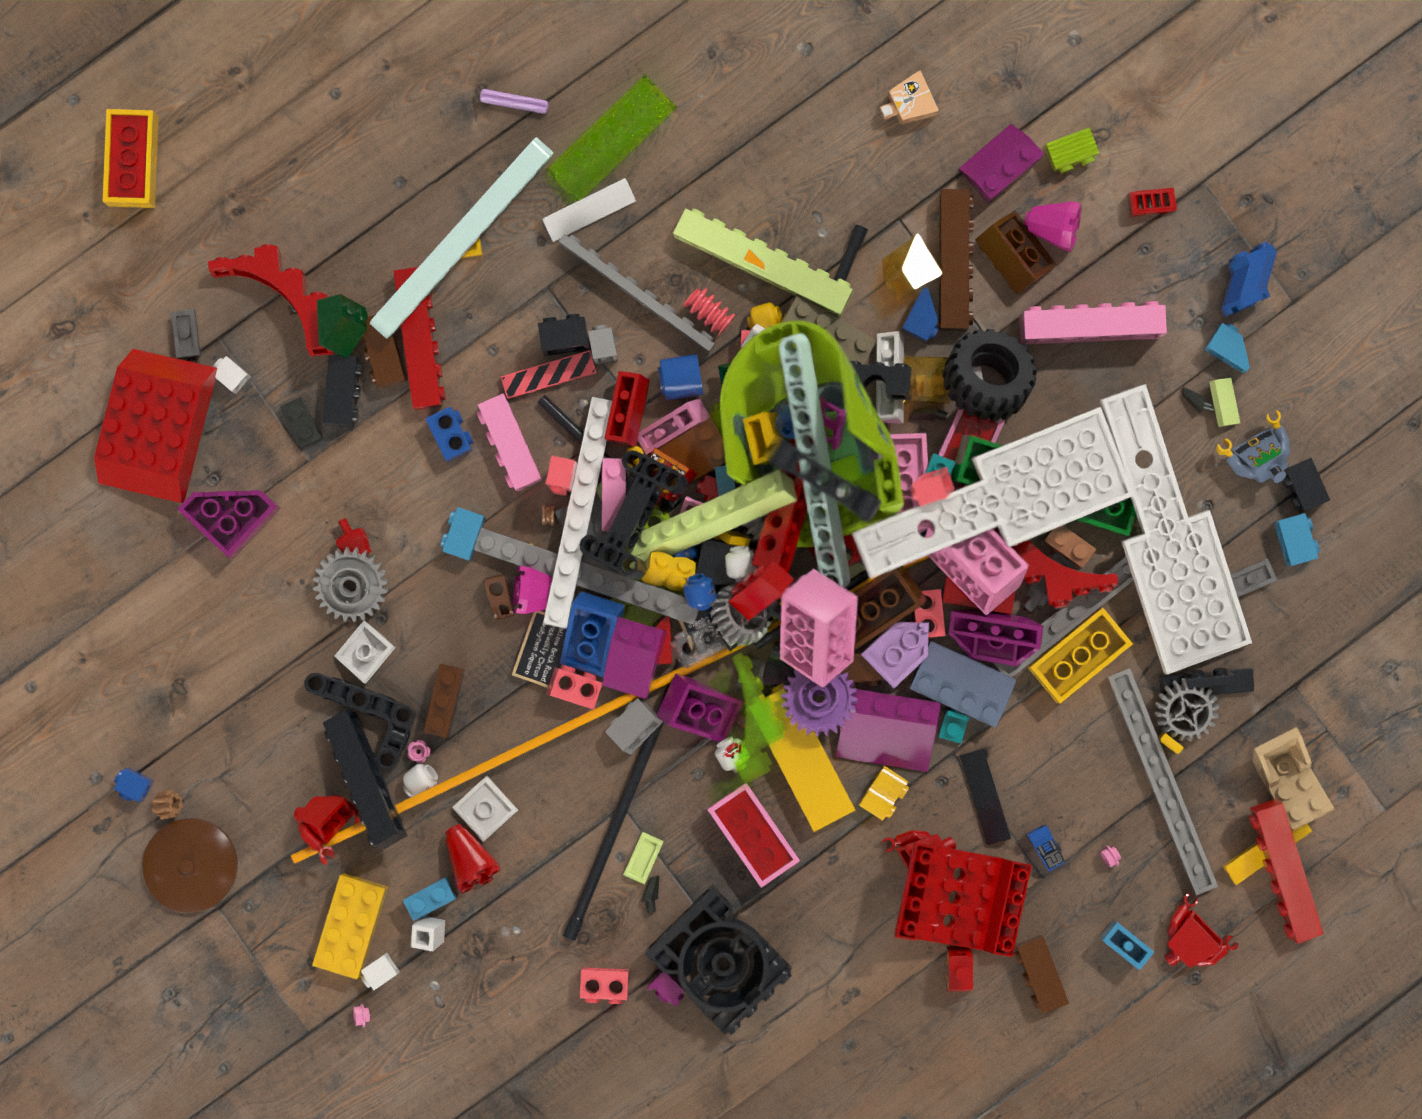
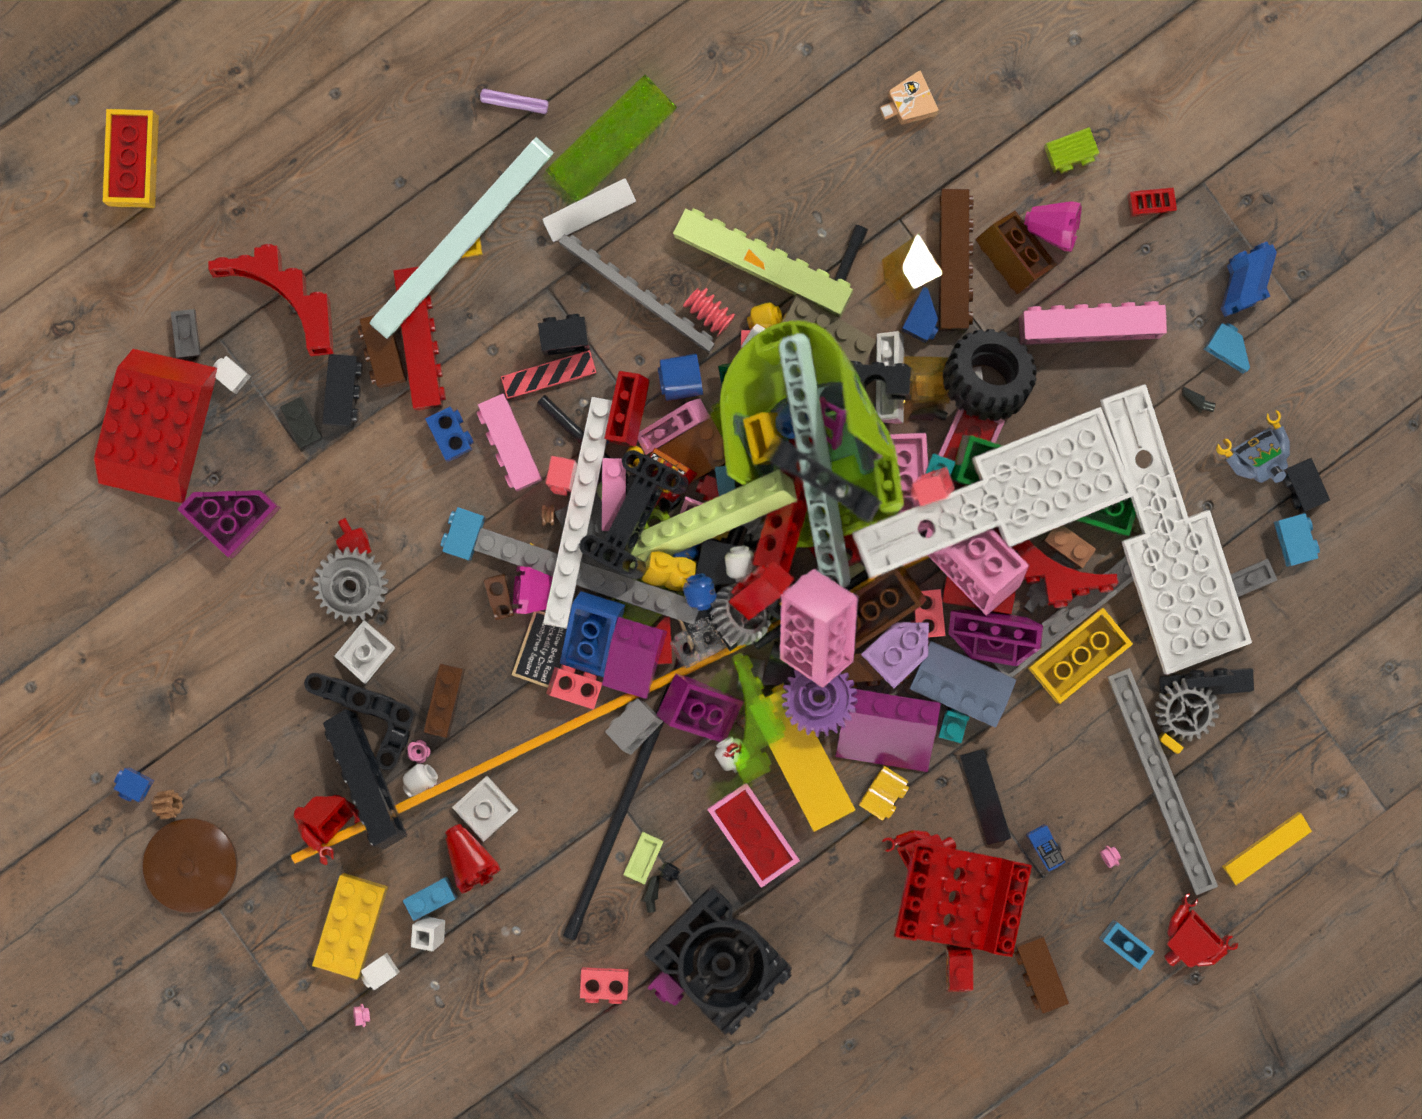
(340, 324): dark green slope -> none
(603, 344): light grey brick -> none
(669, 871): none -> black plate
(735, 538): yellow tile -> none
(1001, 162): magenta slope -> none
(1224, 402): yellowish green tile -> none
(1285, 870): brick -> none
(1288, 778): tan bracket -> none

